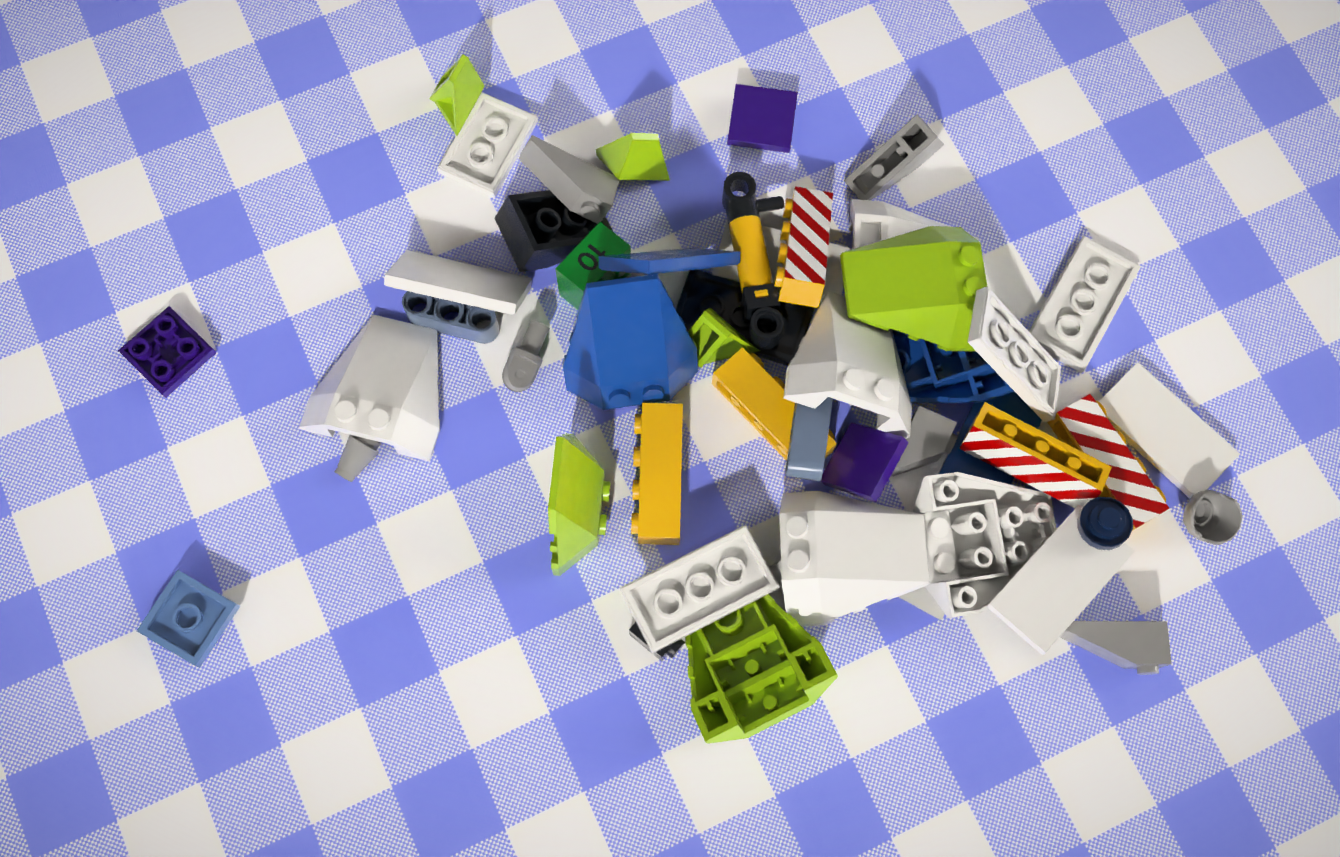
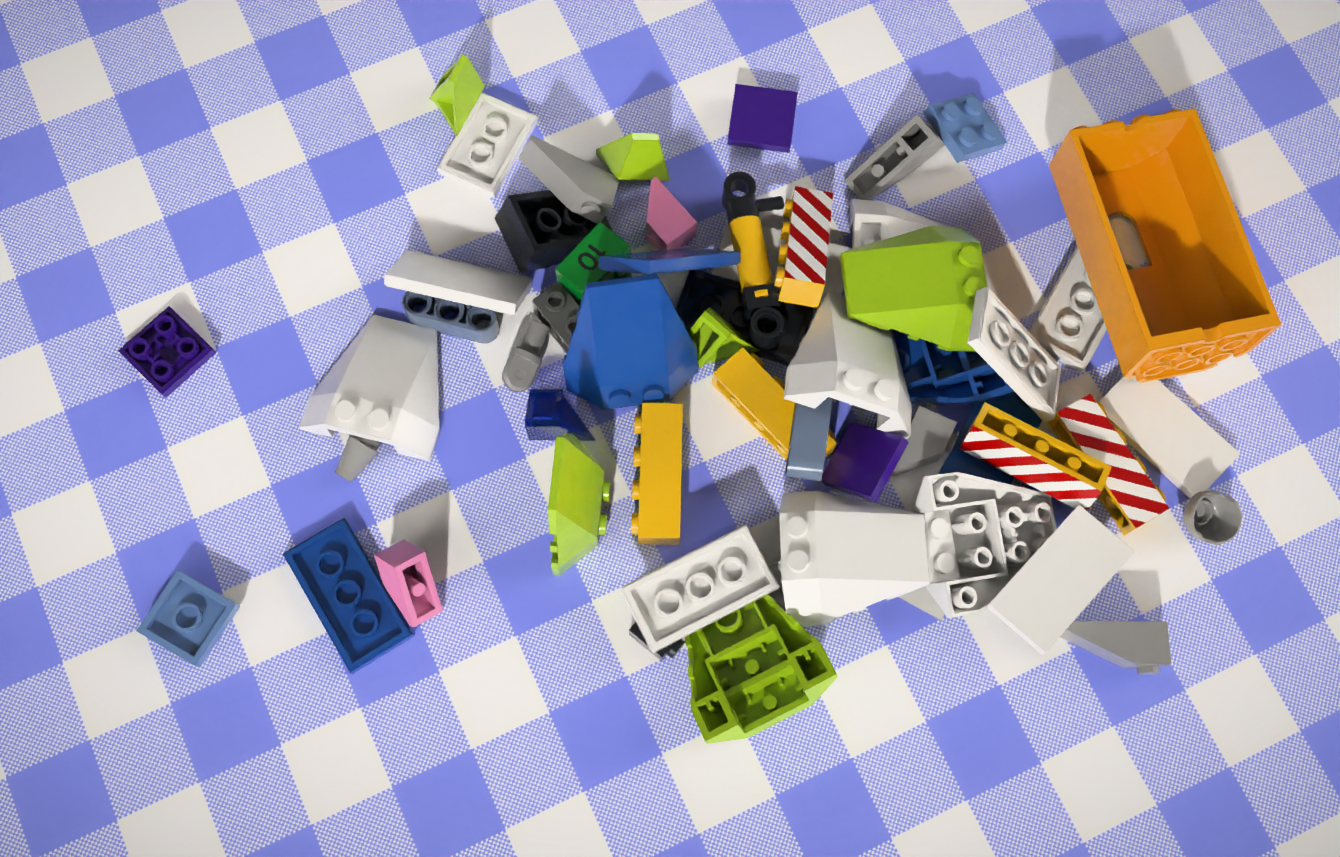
(348, 595): none -> blue tile
(409, 581): none -> bright pink slope
(552, 415): none -> clear blue slope
(558, 312): none -> dark grey bracket
(667, 221): none -> bright pink slope
(965, 127): none -> medium blue plate
(1105, 523): dark blue plate -> none
(1202, 280): none -> light orange panel

